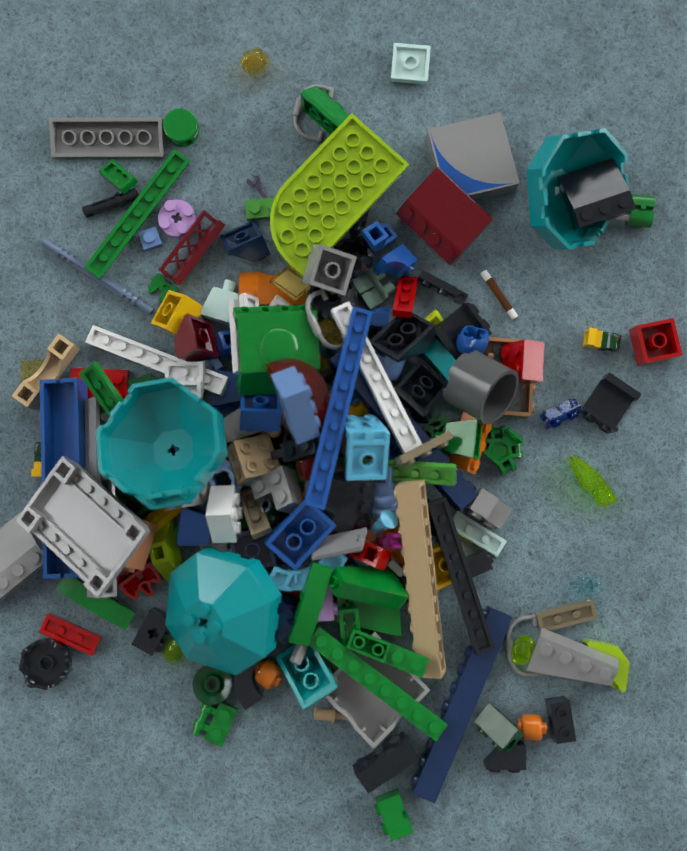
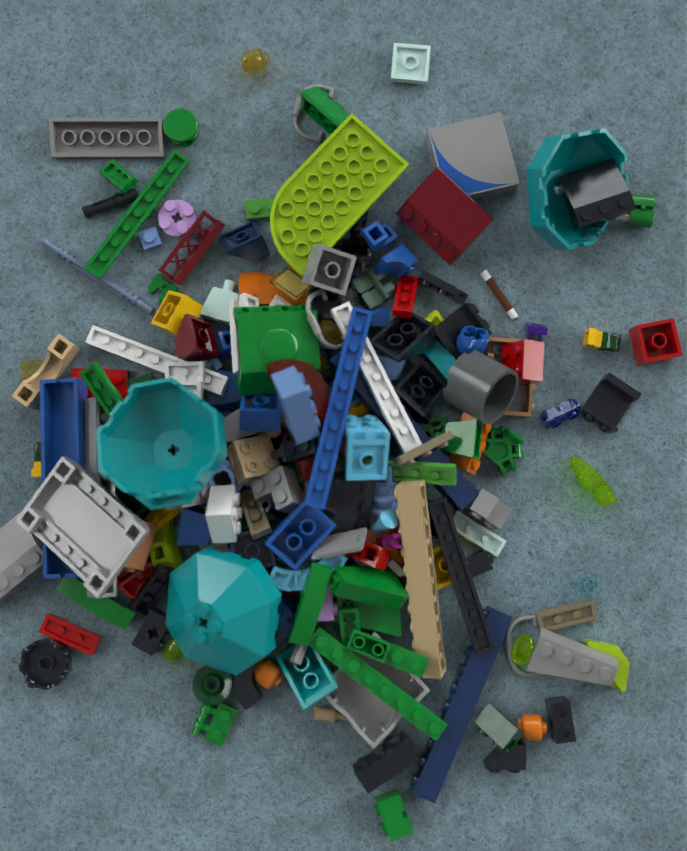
(151, 590): none -> black tile
(257, 186): hand -> none
(535, 329): none -> dark purple tile

